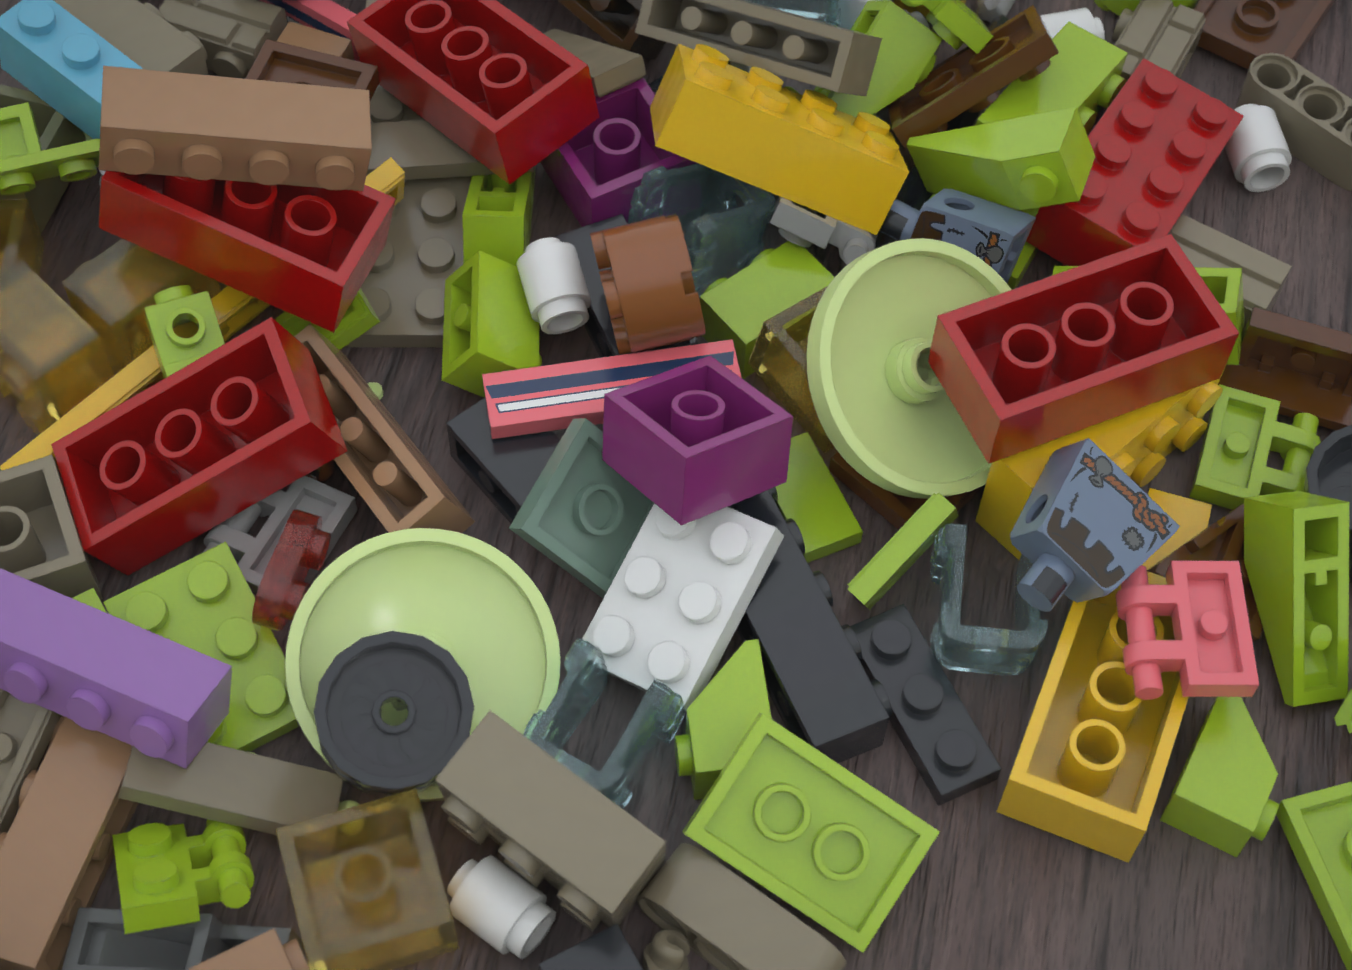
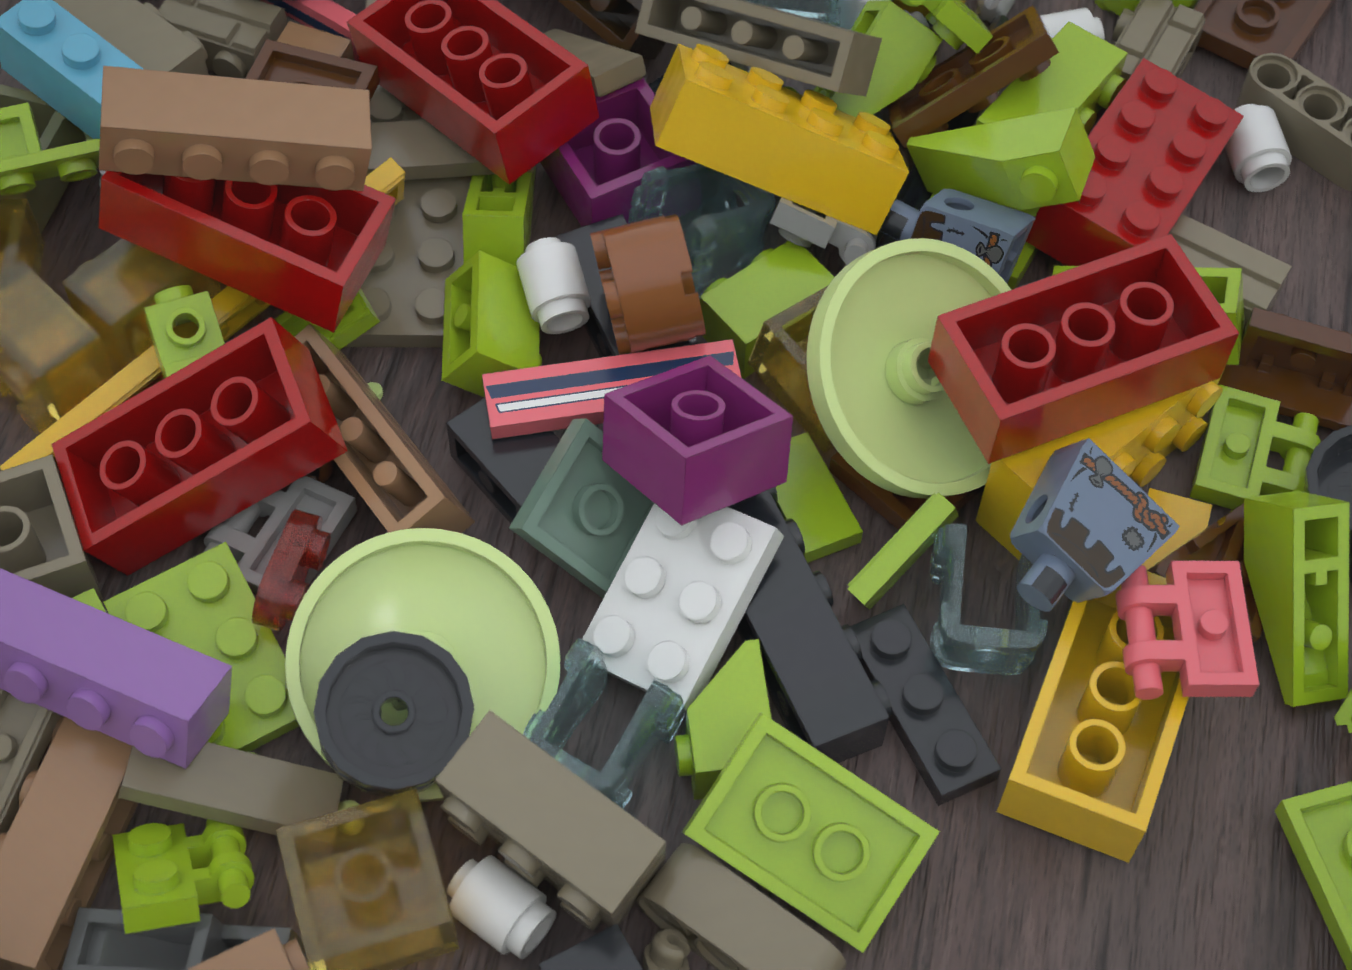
(1225, 781): lime slope -> none

